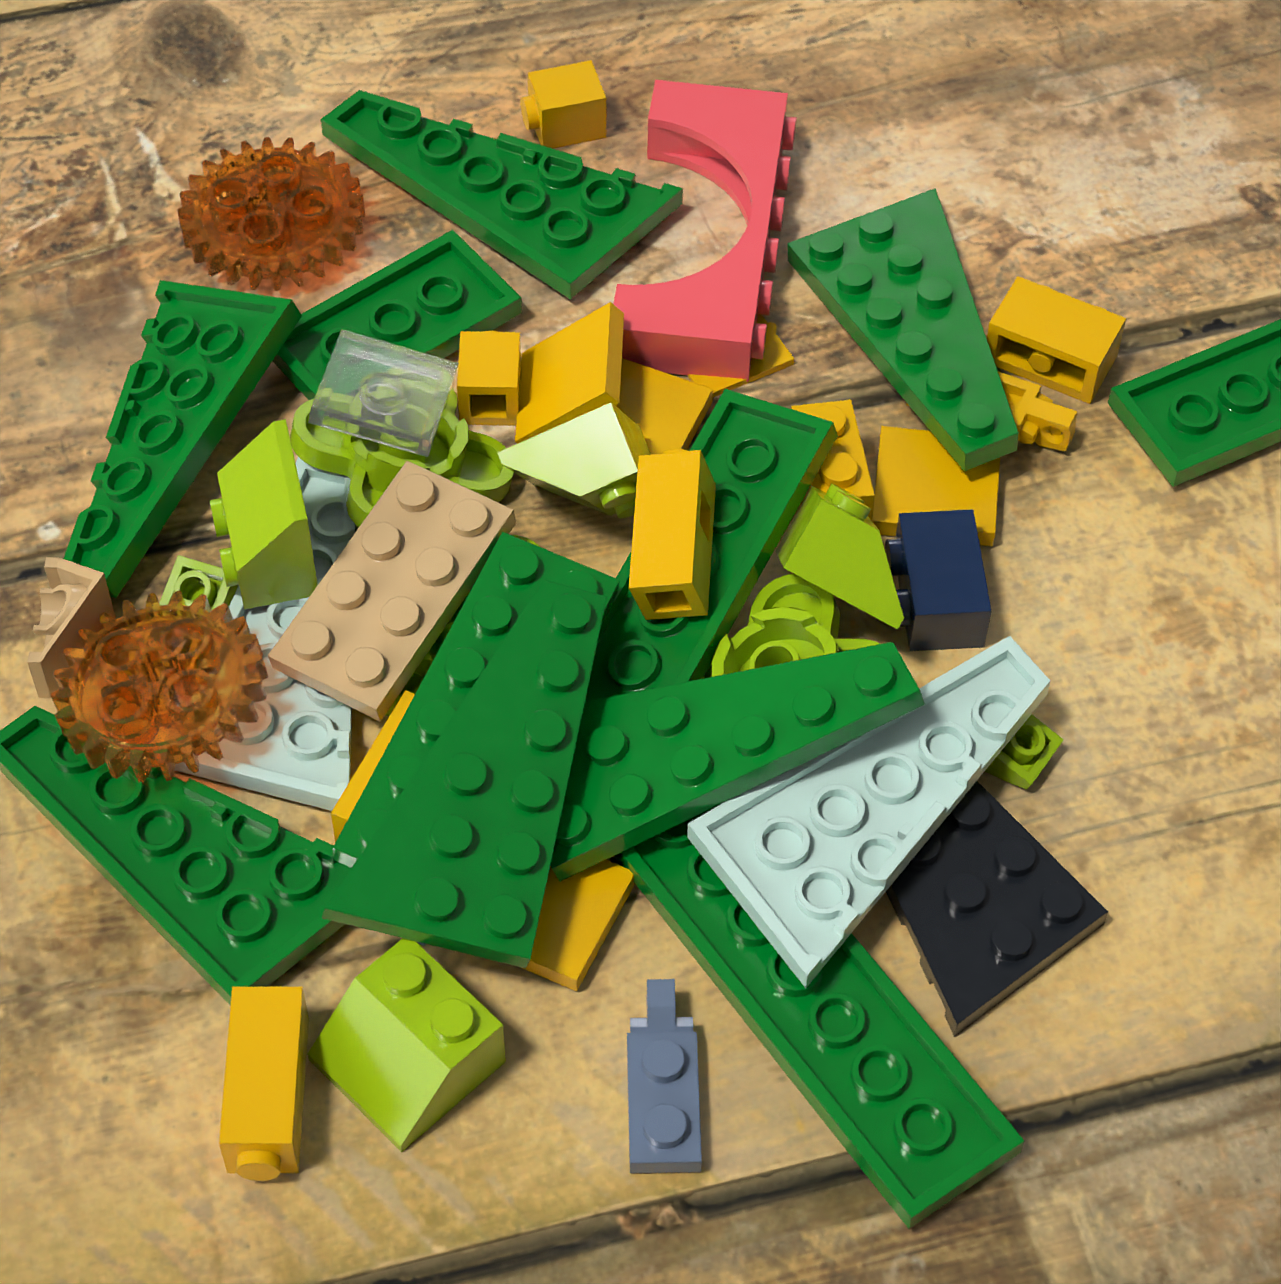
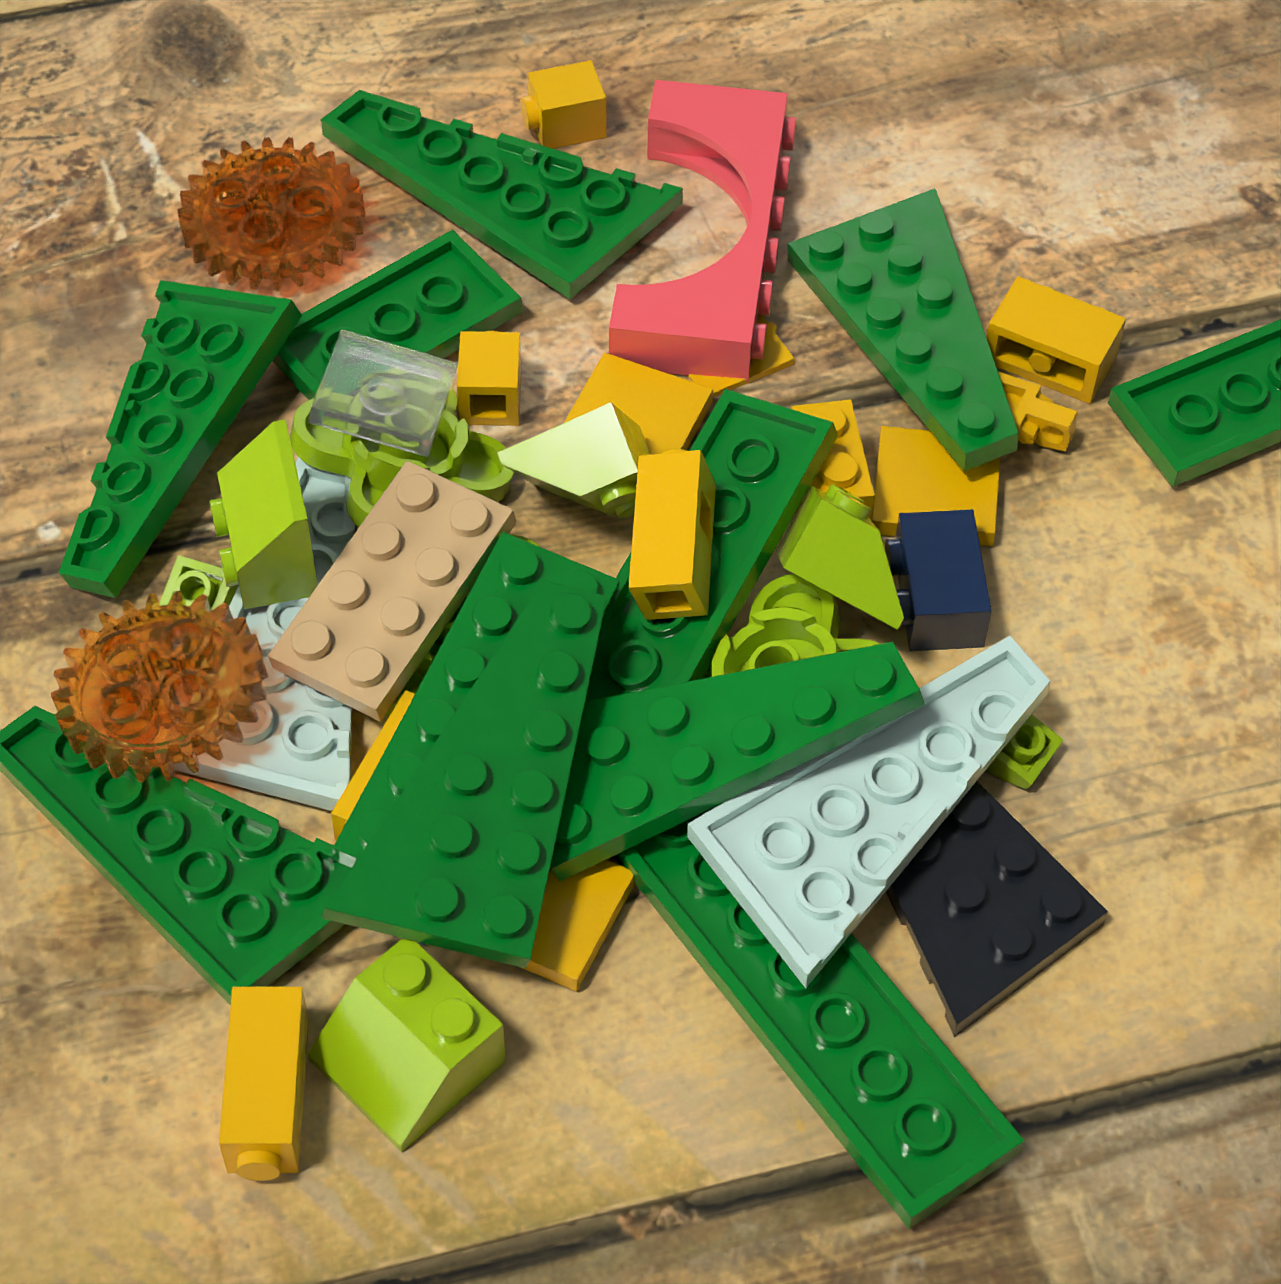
(71, 603): tan slope -> none
(571, 372): yellow tile -> none
(663, 1087): sand blue hinge -> none

